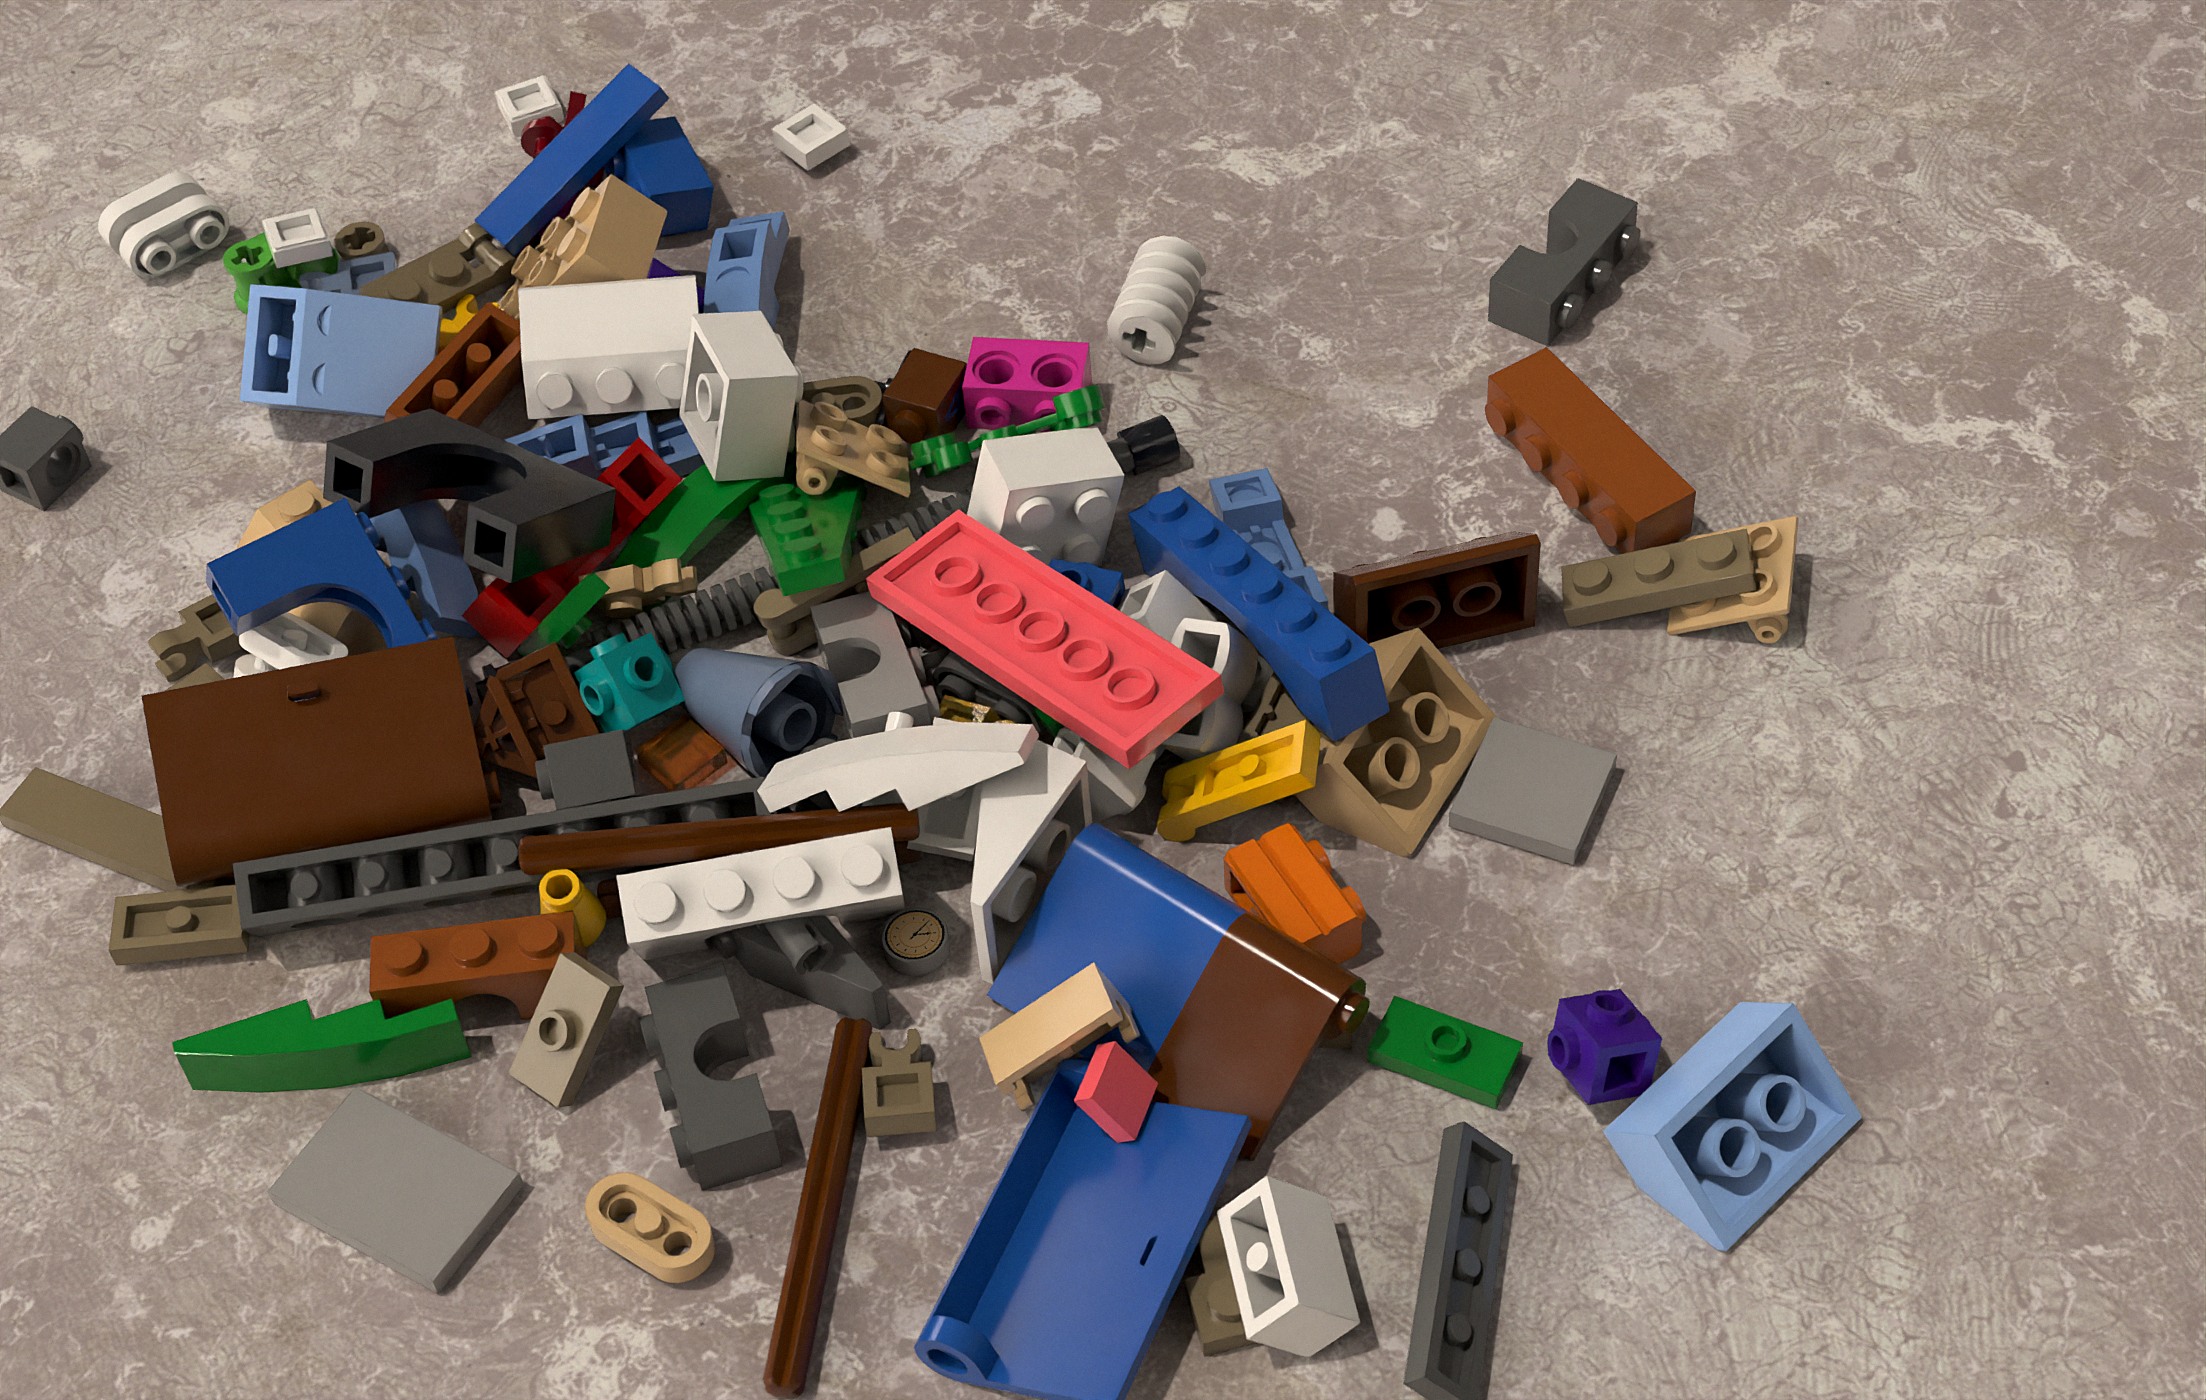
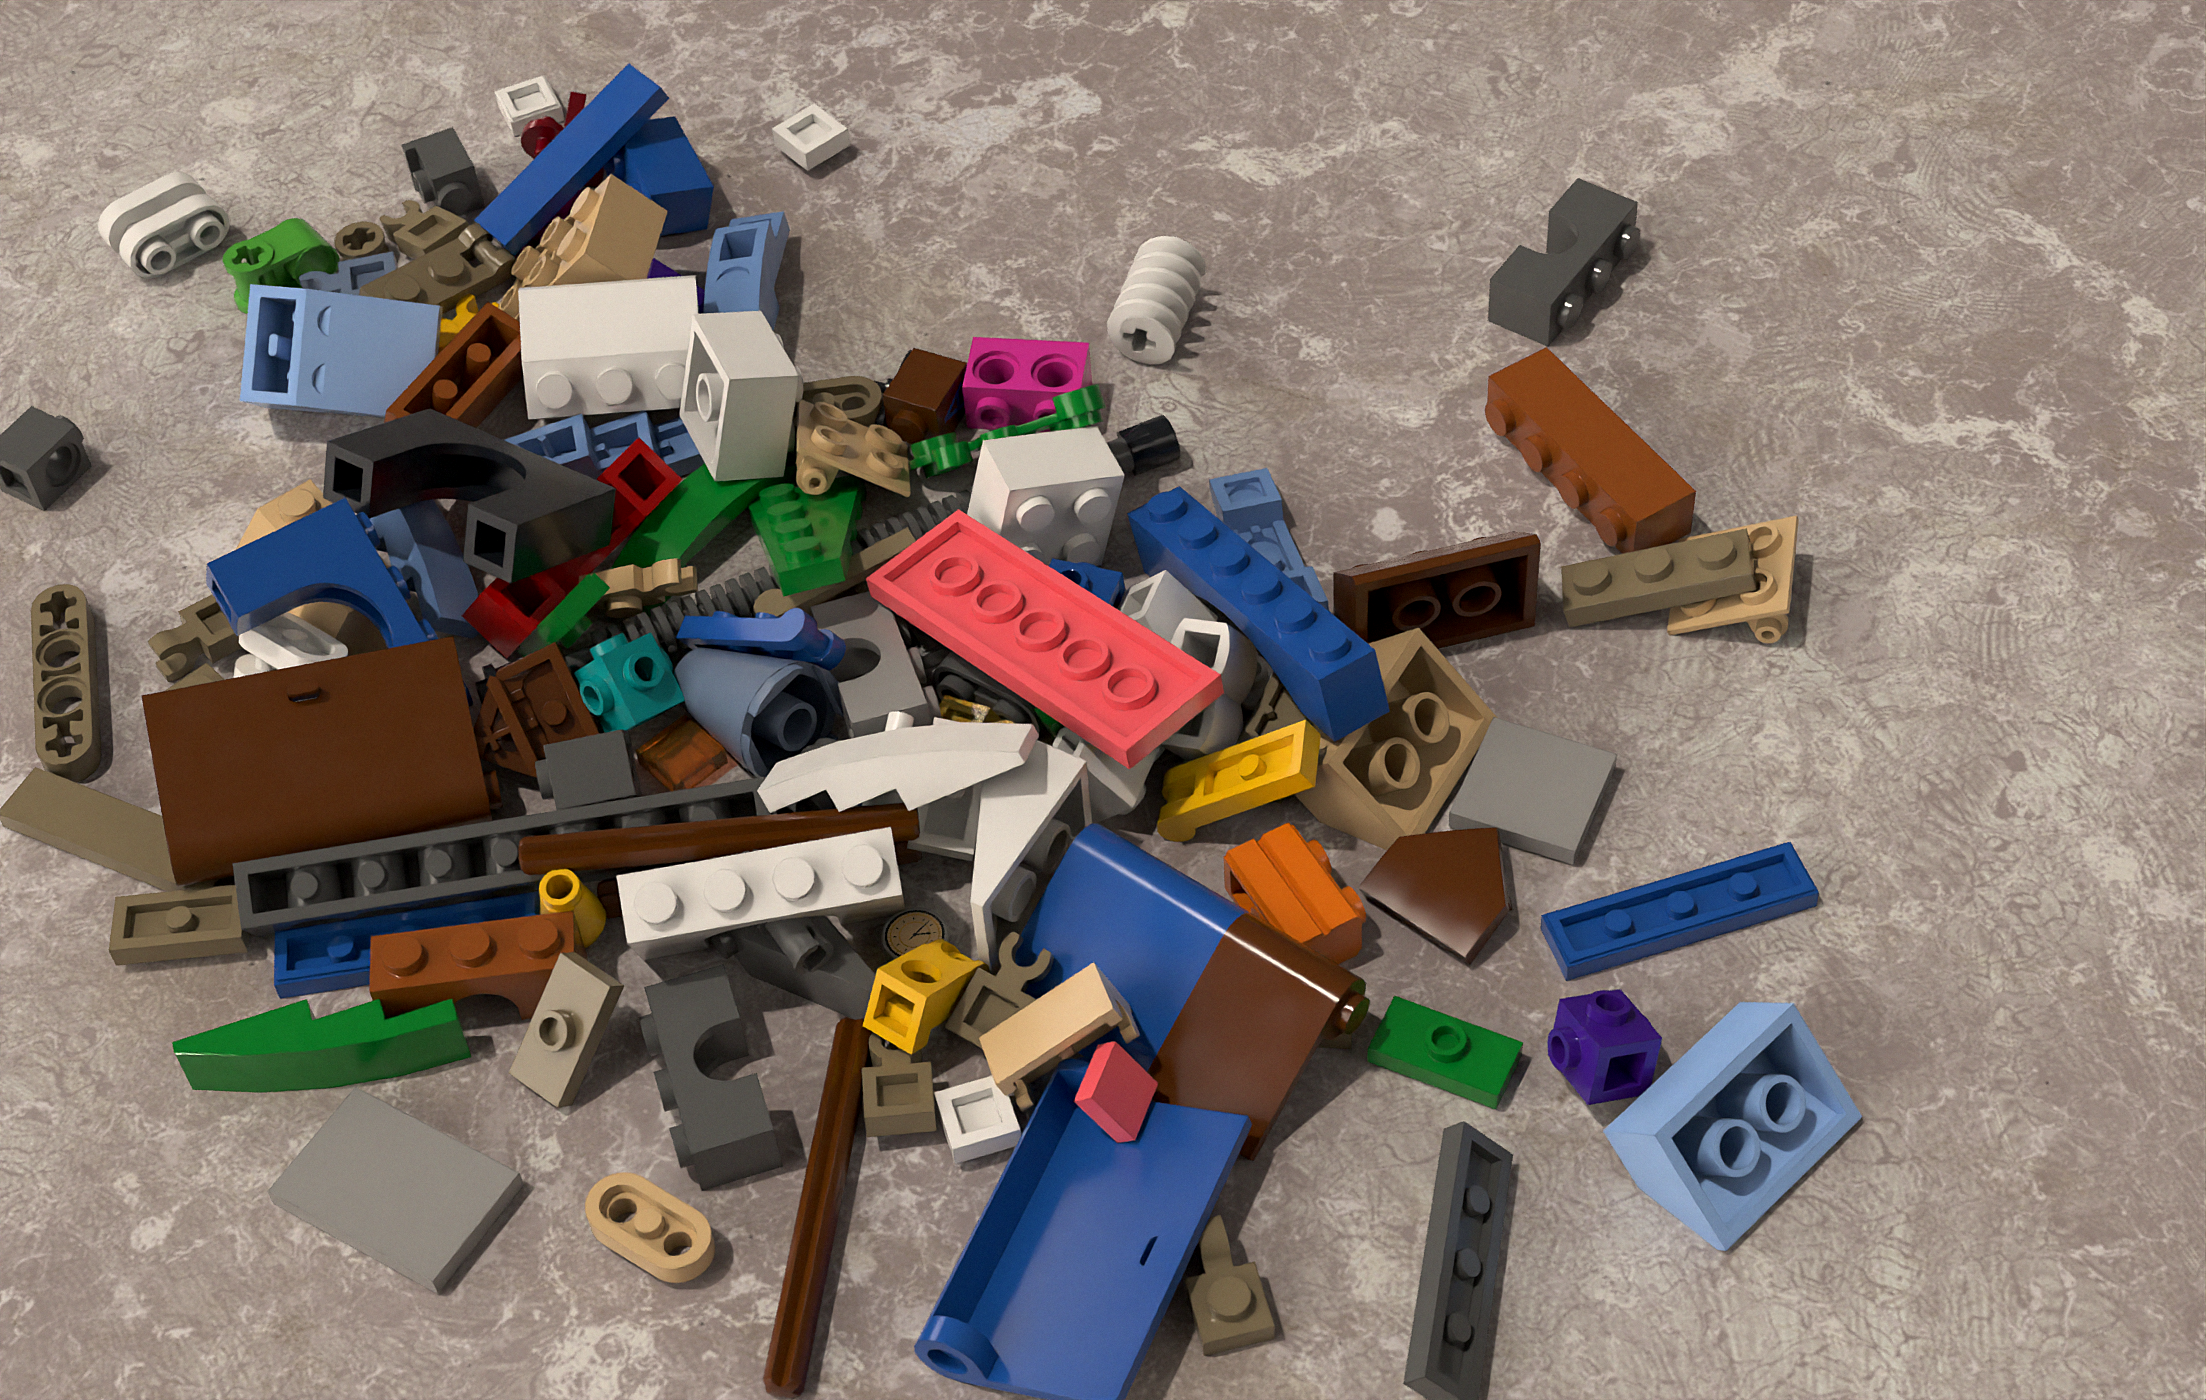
(58, 683): none -> dark tan beam
(297, 237): white tile -> none
(339, 952): none -> blue tile
(422, 233): none -> dark tan plate
(443, 172): none -> dark grey brick
(787, 637): none -> blue plate
(918, 993): none -> yellow leg
(977, 1119): none -> white plate
(995, 999): none -> dark tan plate
(1287, 1267): white brick -> none
(1444, 886): none -> reddish brown slope
(1678, 910): none -> blue tile

